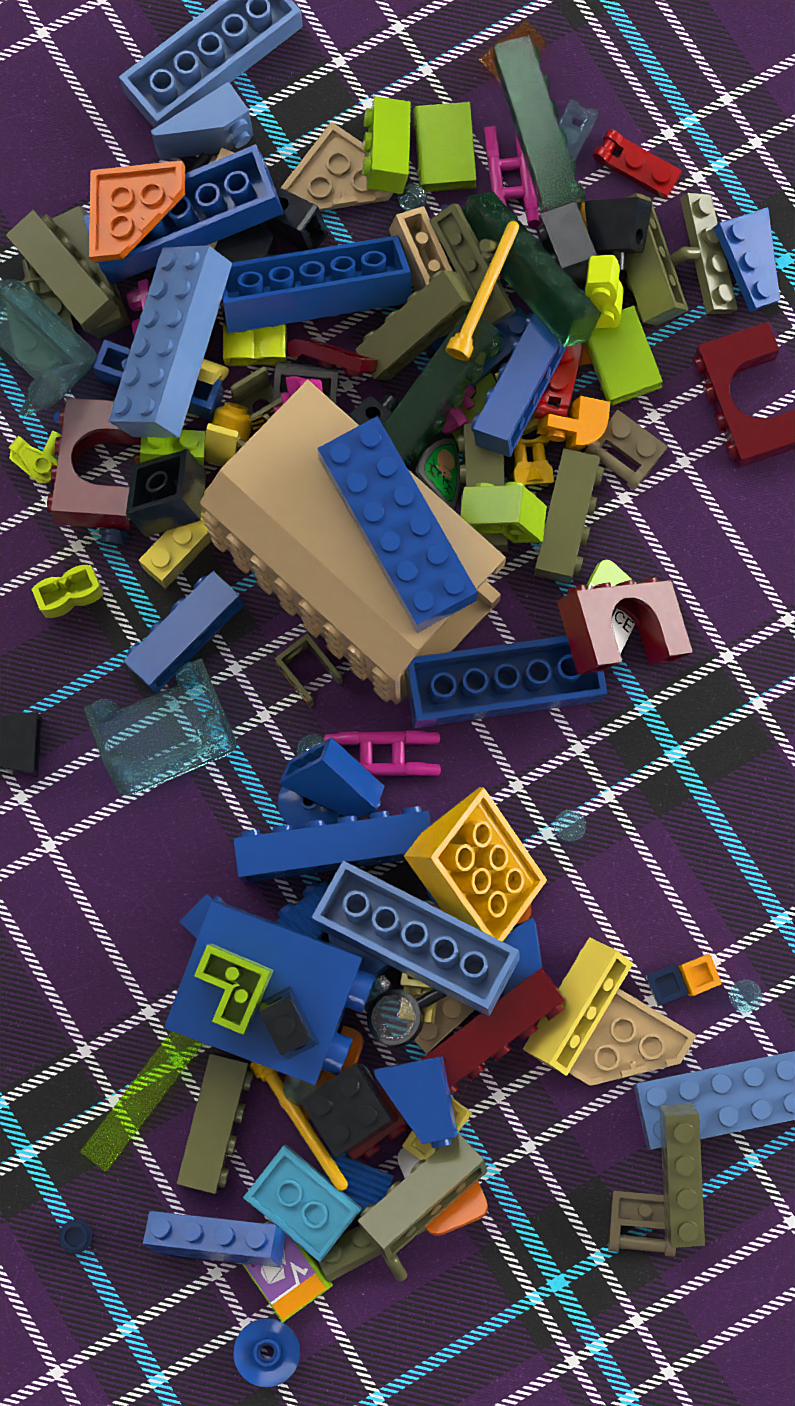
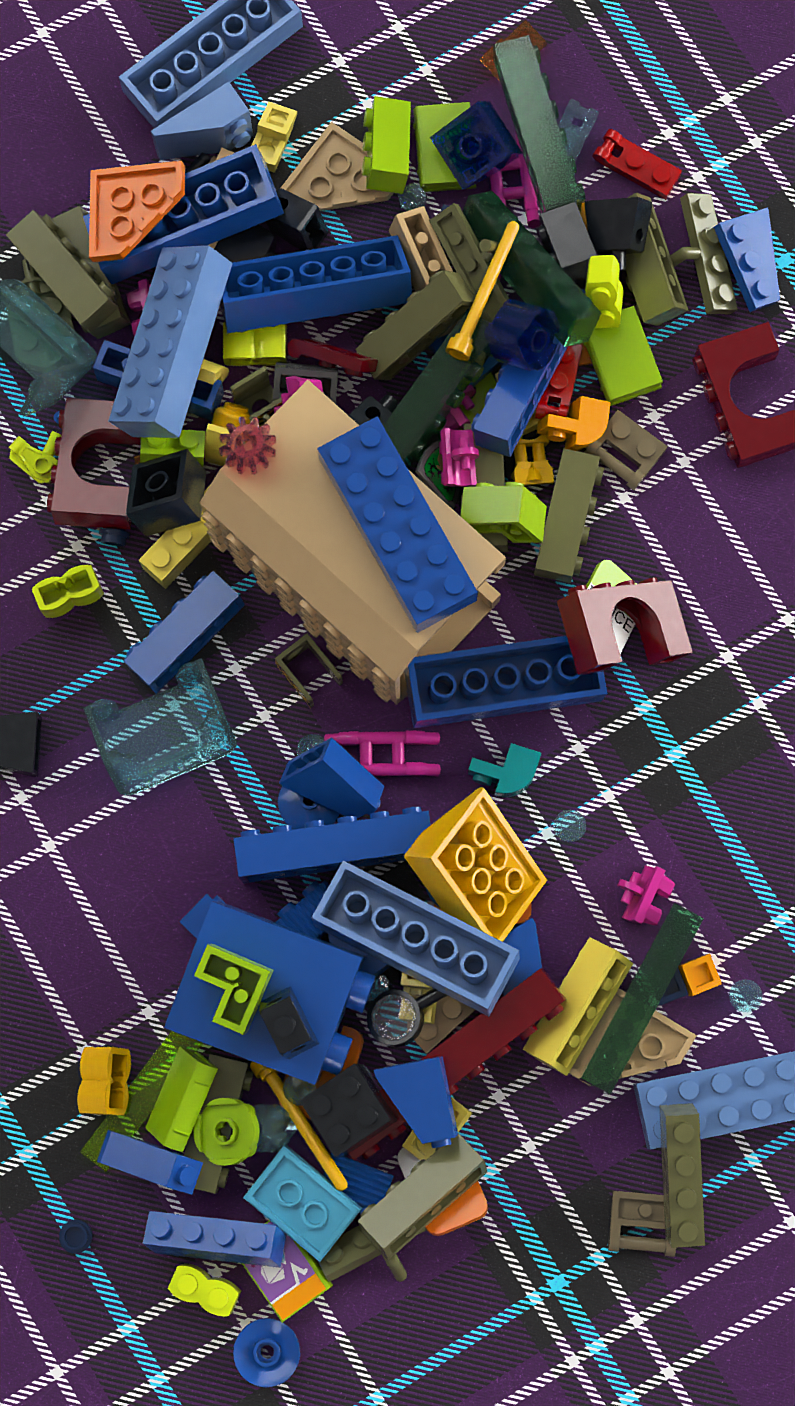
(104, 1080): none -> yellow brick
(150, 1162): none -> blue slope
(181, 1099): none -> lime piece
(213, 1294): none -> neon yellow brick
(235, 449): none -> clear pink gear
(242, 1141): none -> lime plate
(274, 133): none -> light yellow slope
(274, 1126): none -> clear light blue brick
(458, 458): none -> dark pink hips
(476, 144): none -> clear blue slope
(513, 776): none -> teal brick
(523, 335): none -> clear blue brick
(641, 892): none -> dark pink hips
(641, 998): none -> clear green brick

